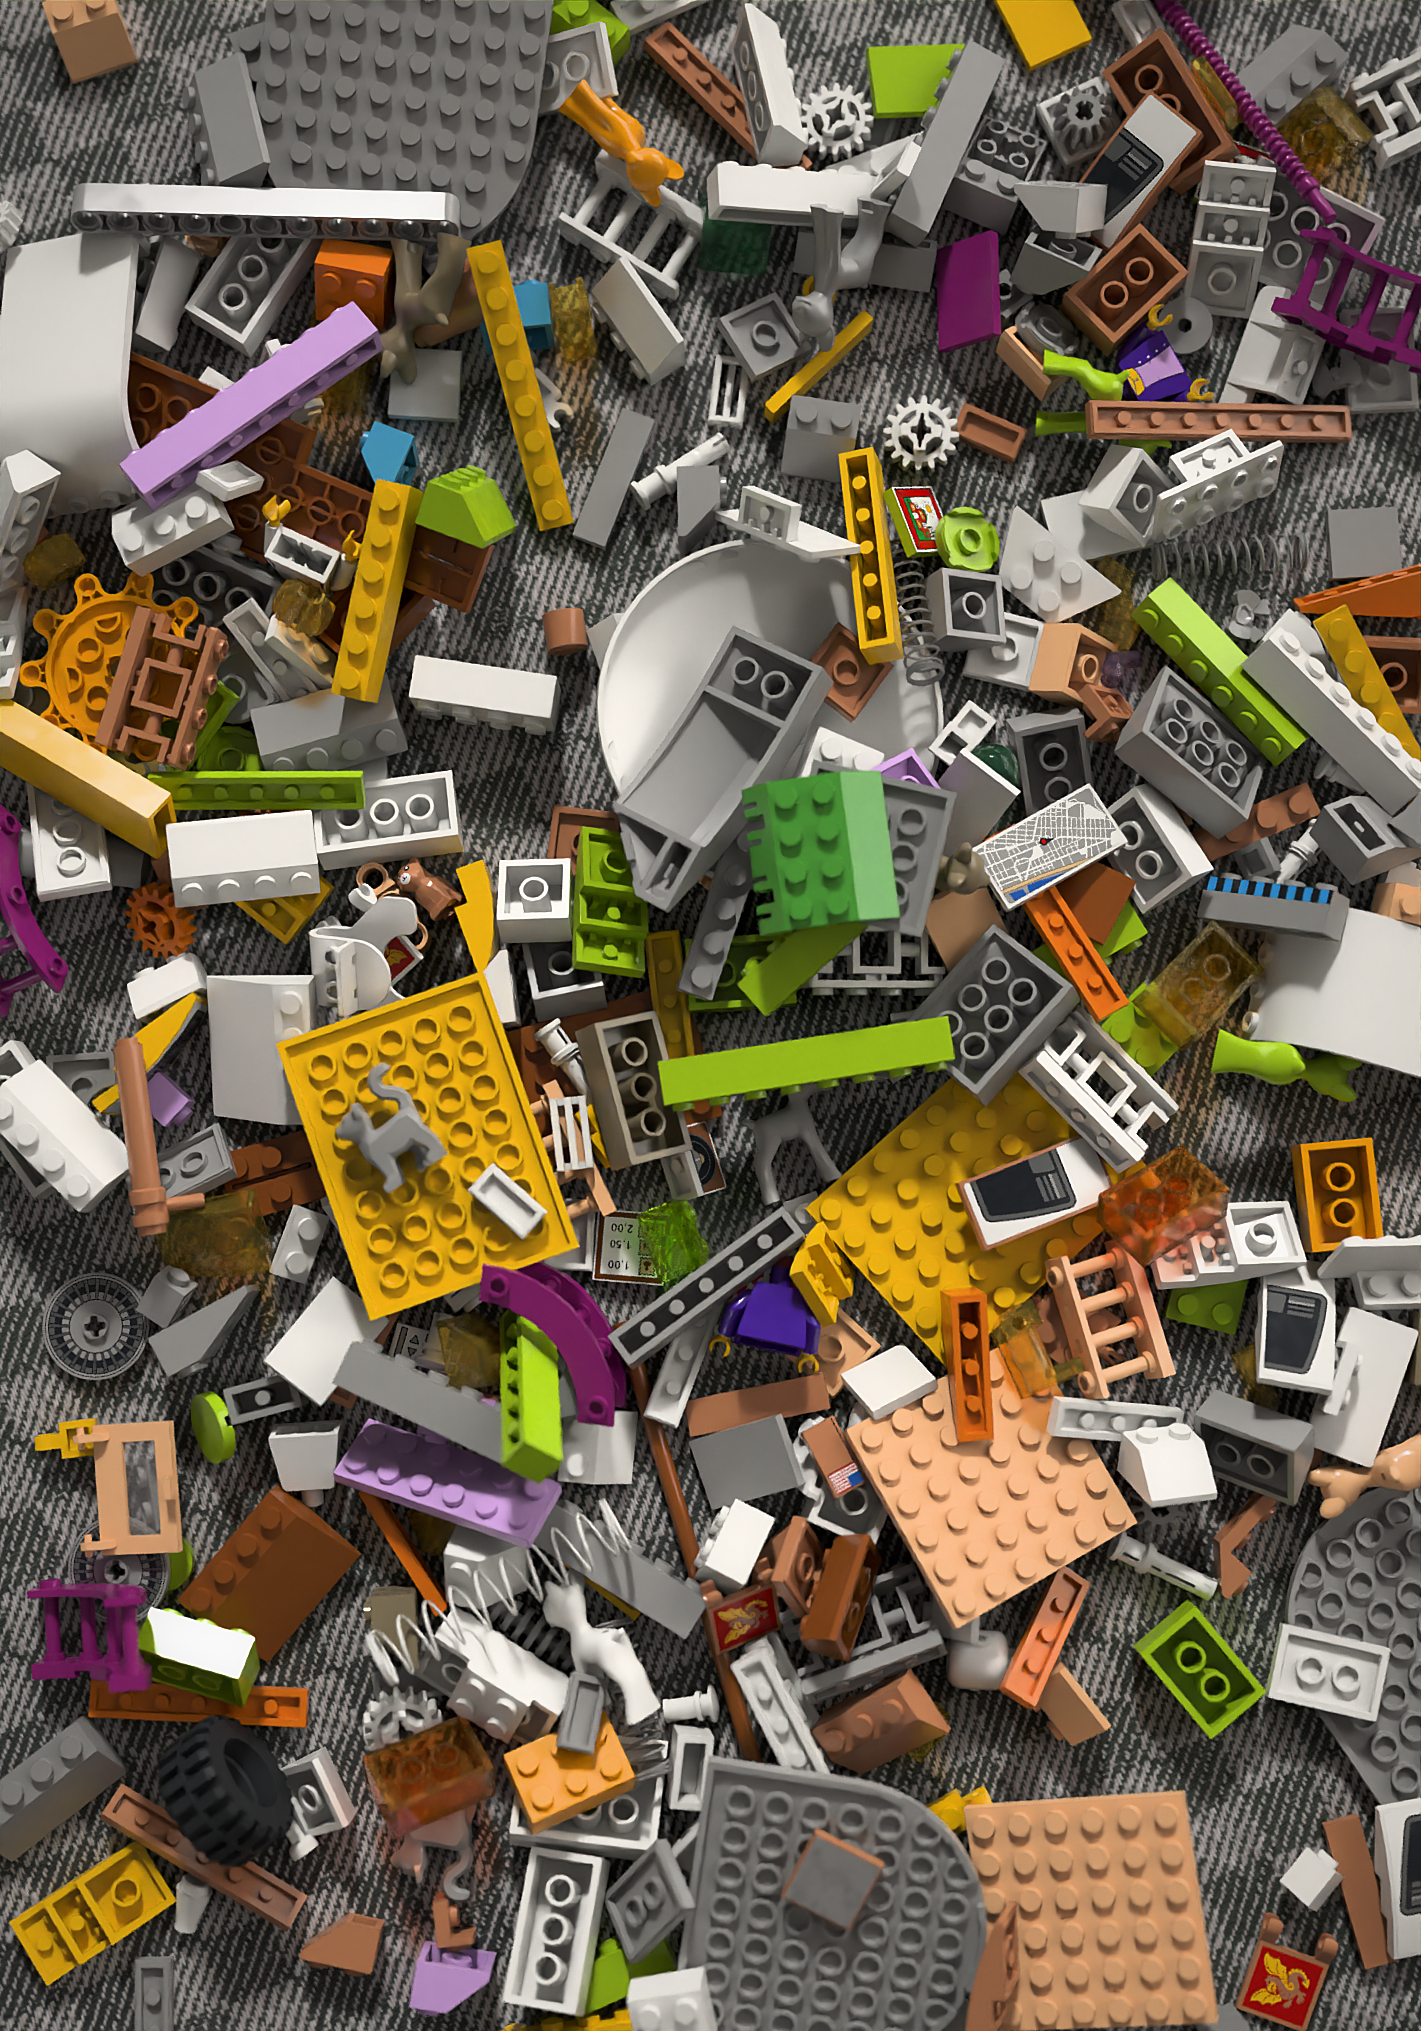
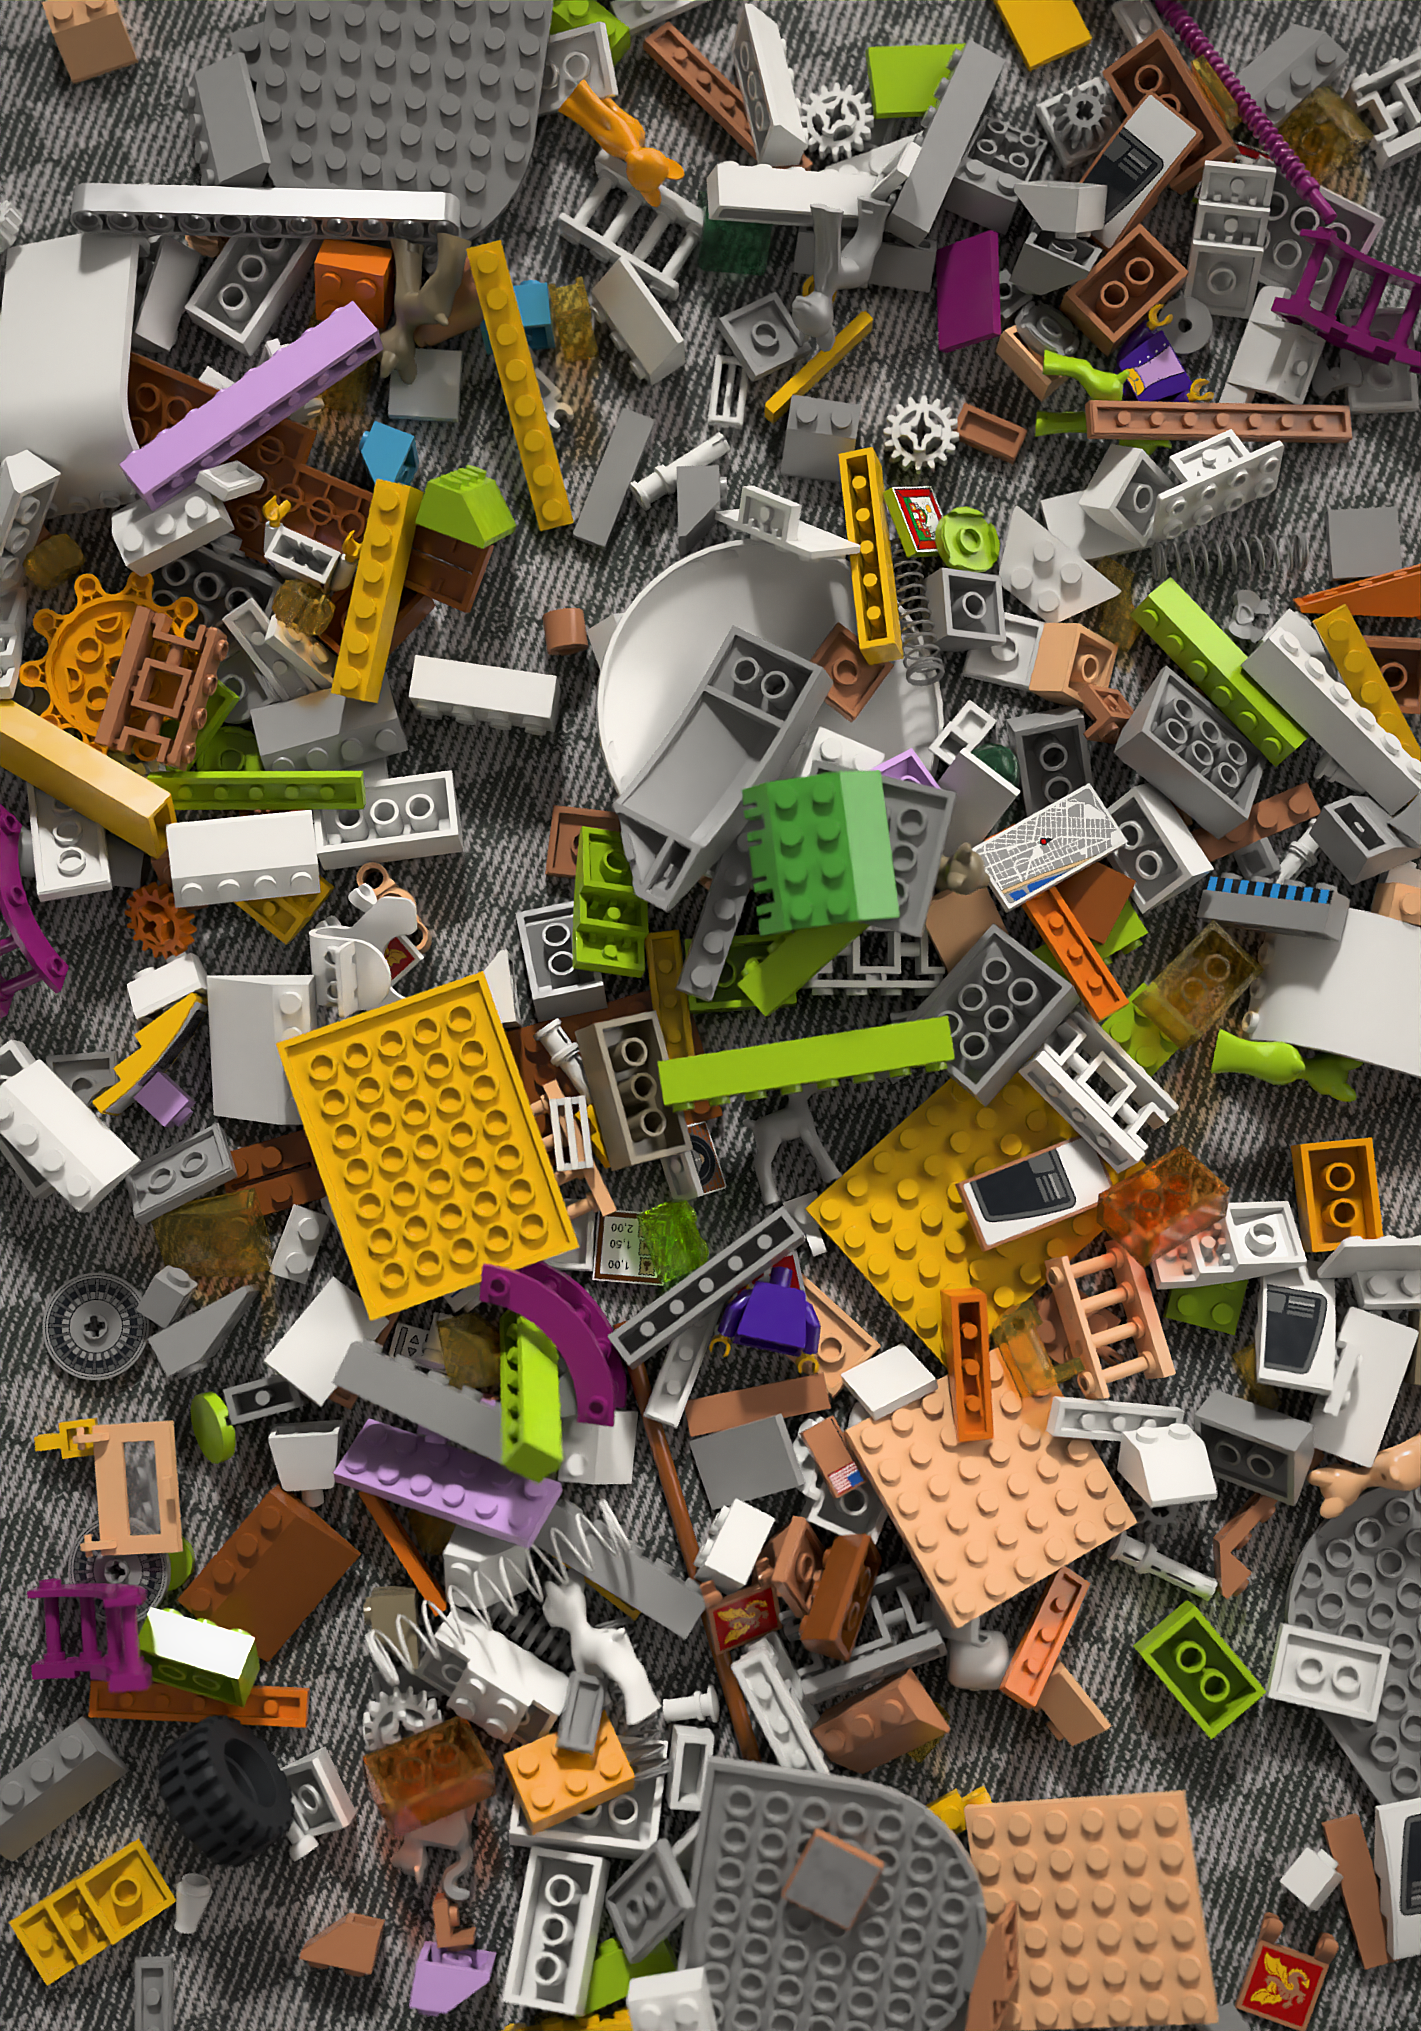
(147, 1194): nougat cylinder -> none
(244, 1884): nougat plate -> none
(401, 1133): light grey animal -> none
(430, 891): nougat animal -> none
(479, 913): yellow slope -> none
(507, 1201): white tile -> none
(535, 900): white brick -> none
(822, 1274): yellow slope -> none
(1115, 666): arm -> none

